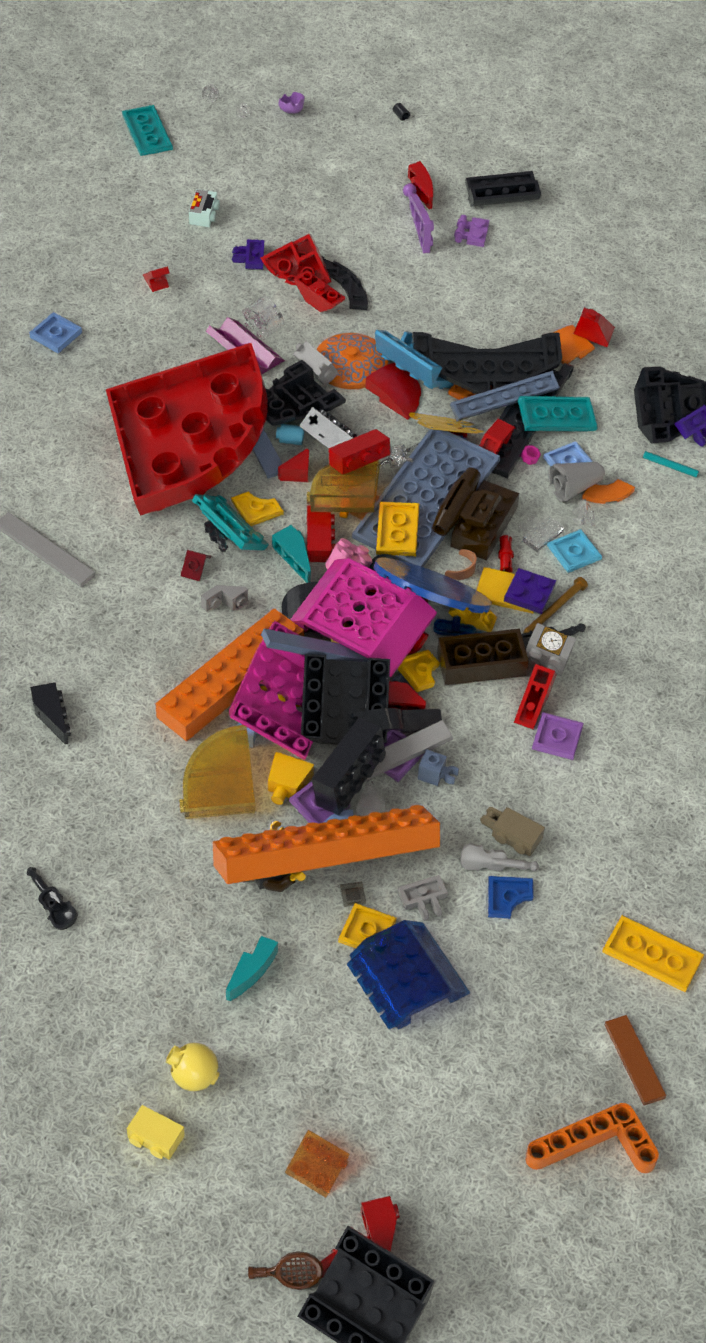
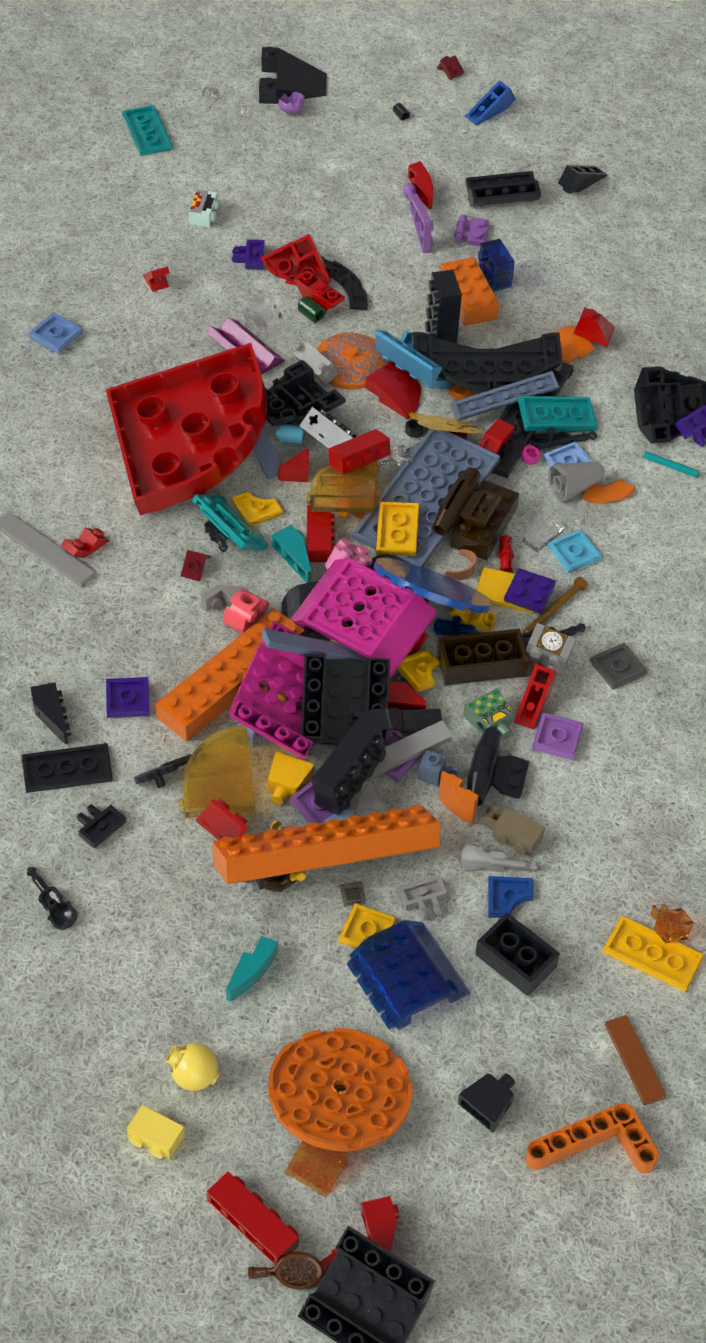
(66, 767): none -> black tile
(87, 543): none -> red slope
(102, 825): none -> black hinge
(127, 697): none -> dark purple plate
(165, 768): none -> black piece
(220, 821): none -> red slope
(244, 611): none -> coral brick
(252, 1217): none -> red brick
(292, 76): none -> black wedge
(311, 309): none -> dark green brick
(354, 1119): none -> orange plate
(413, 428): none -> black tile
(444, 306): none -> black brick
(451, 67): none -> dark red bracket
(457, 799): none -> orange slope
(478, 299): none -> orange brick
(488, 1099): none -> black torso
(490, 712): none -> sand green torso
(491, 769): none -> black plate
(492, 104): none -> blue slope
(496, 264): none -> clear blue brick
(517, 954): none -> black brick
(544, 440): none -> black piece
(579, 177): none -> black slope
(618, 666): none -> dark grey tile
(671, 924): none -> clear orange brick

